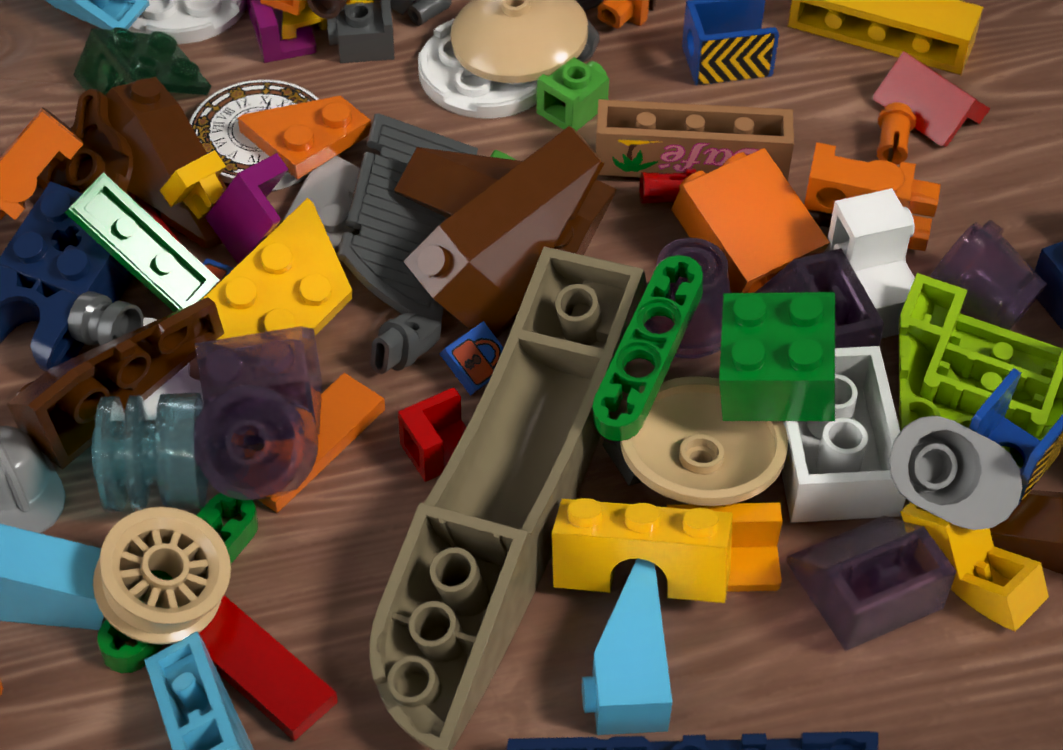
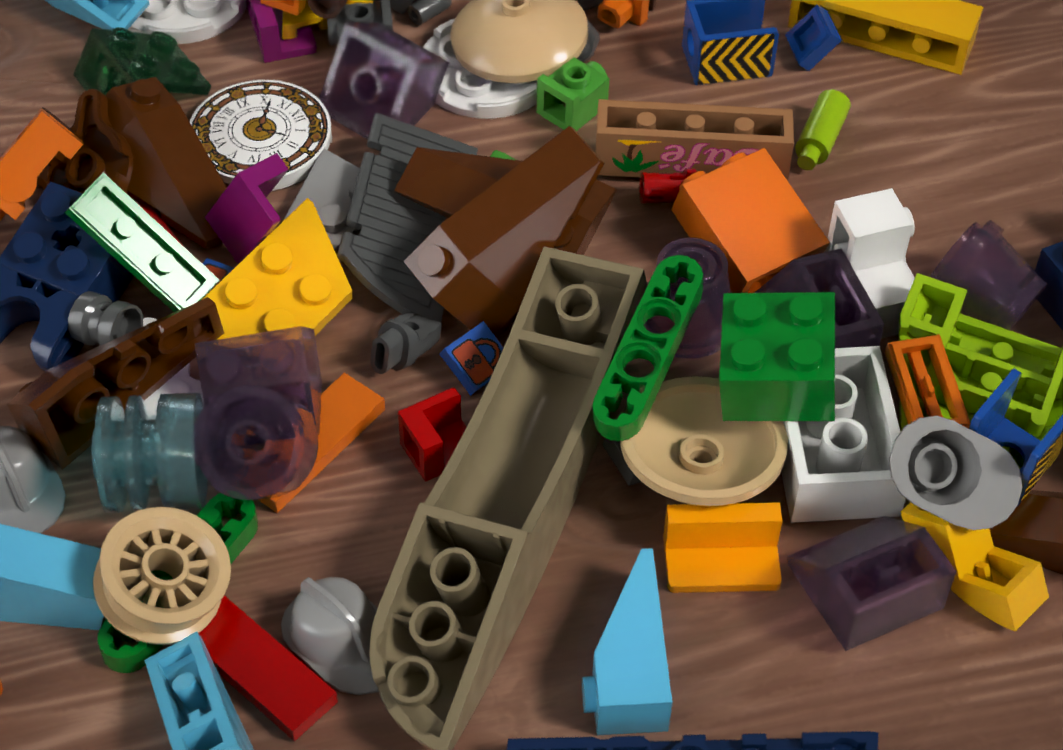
(196, 184): yellow tile -> none
(306, 132): orange wing -> none
(332, 632): none -> light grey piece
(380, 74): none -> clear purple slope
(683, 543): yellow arch -> none
(813, 37): none -> blue tile
(822, 128): none -> lime cylinder
(842, 178): orange hips -> none
(895, 124): orange pin -> none
(904, 386): none -> orange tile
(934, 100): panel -> none

